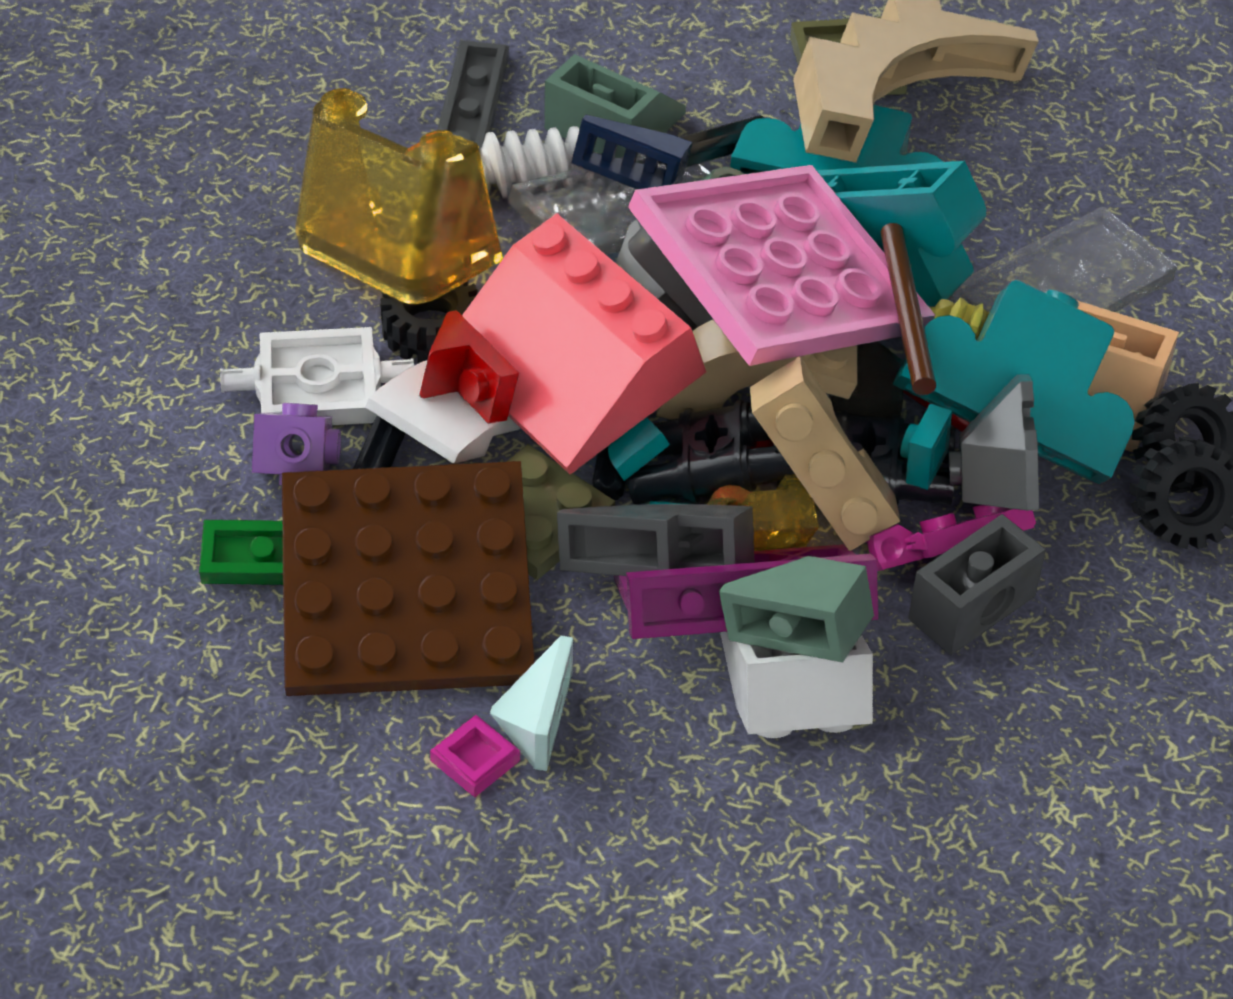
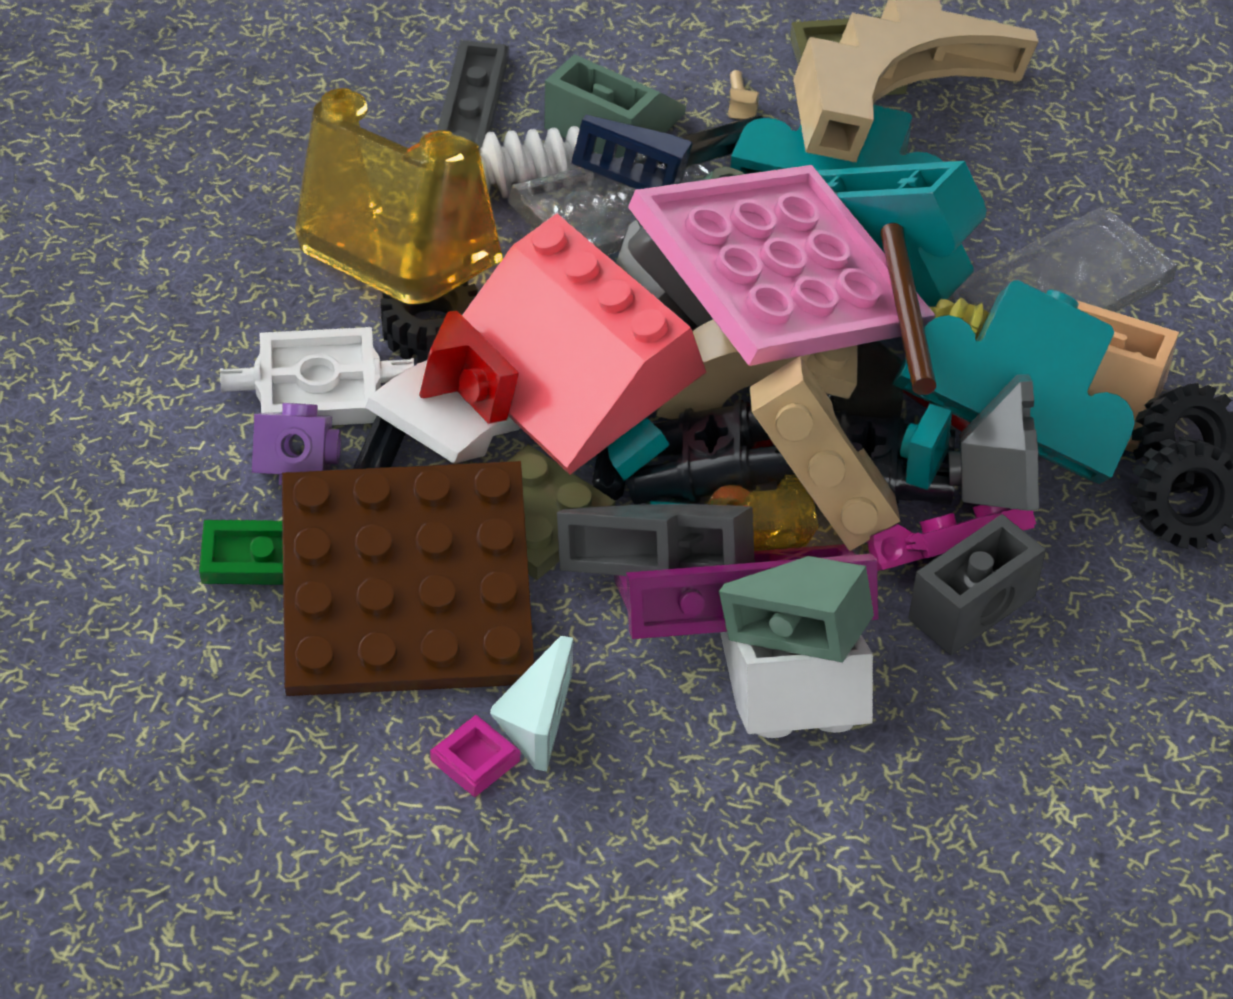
(742, 102): none -> tan hand

